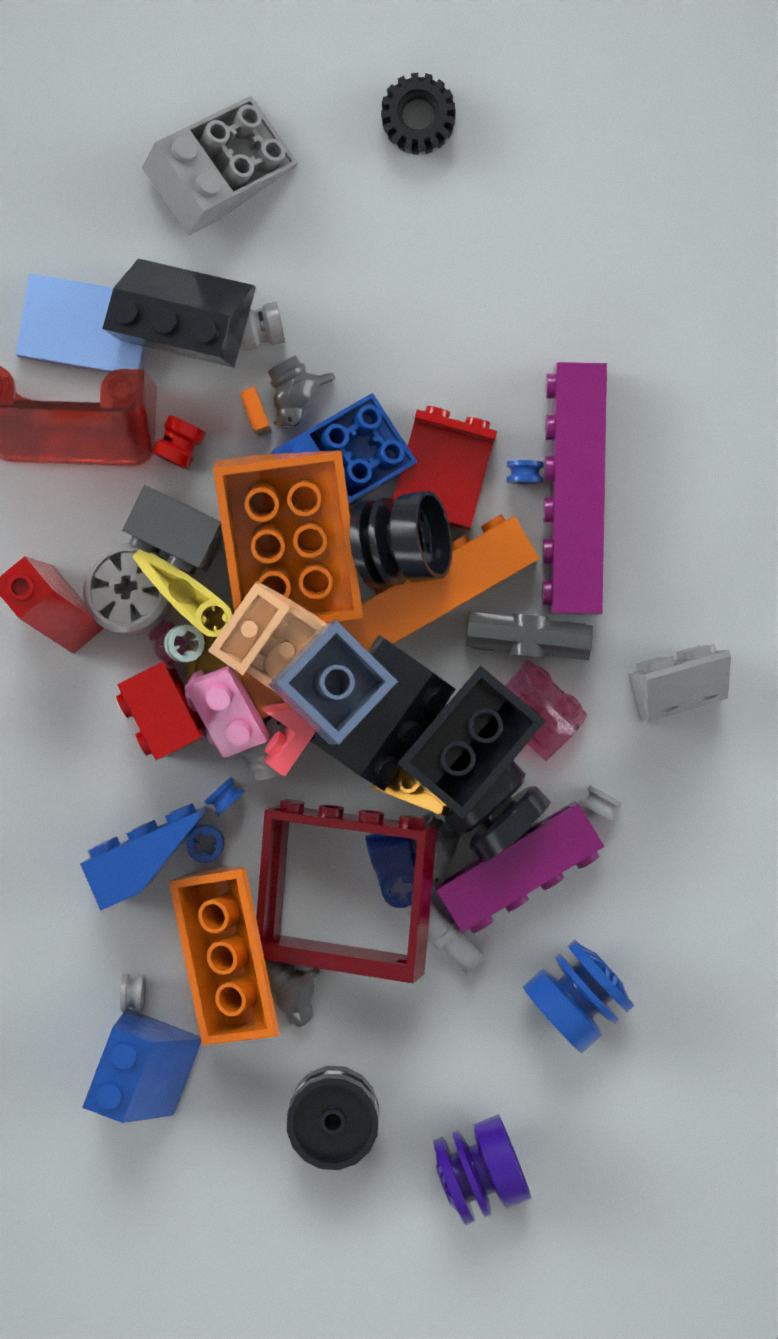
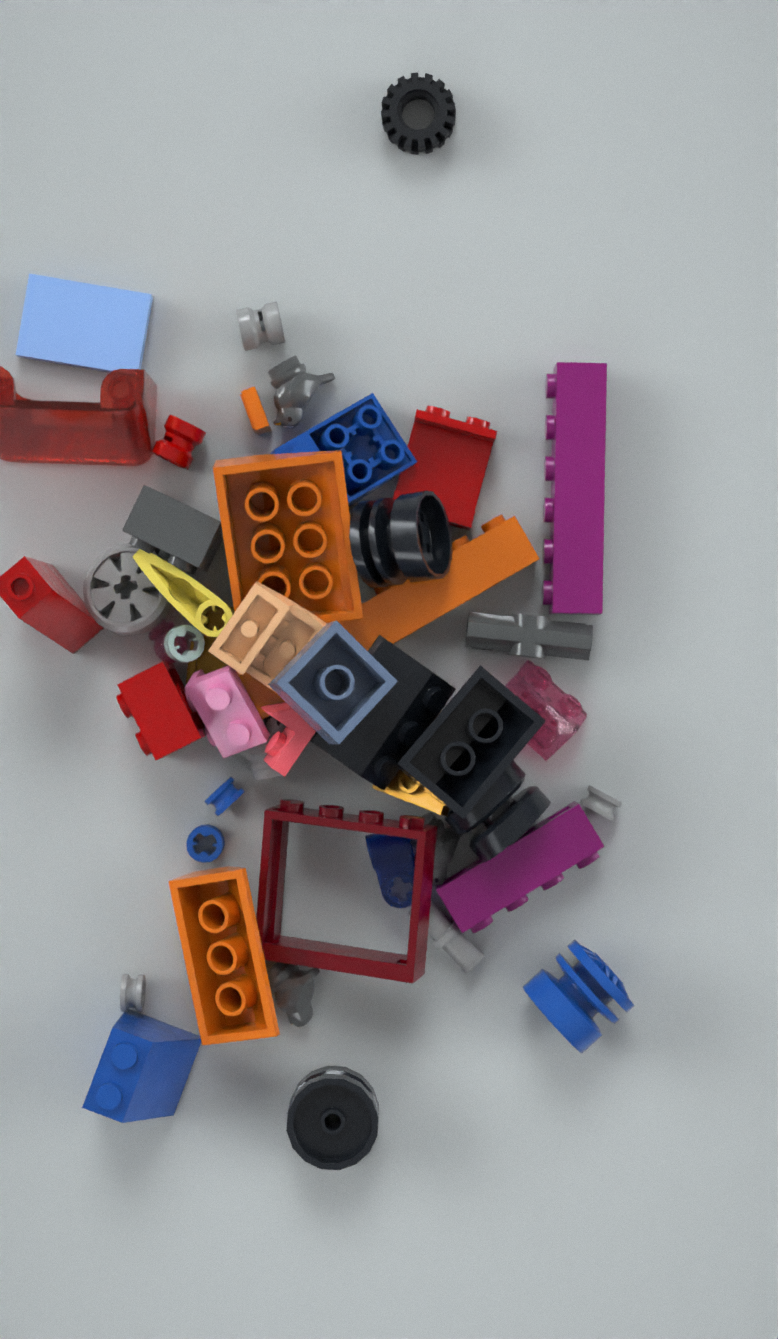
(128, 867): blue slope -> none
(180, 312): black slope -> none
(217, 164): light grey slope -> none
(481, 1170): dark purple wheel -> none
(525, 472): blue bush -> none
(674, 686): light grey slope -> none

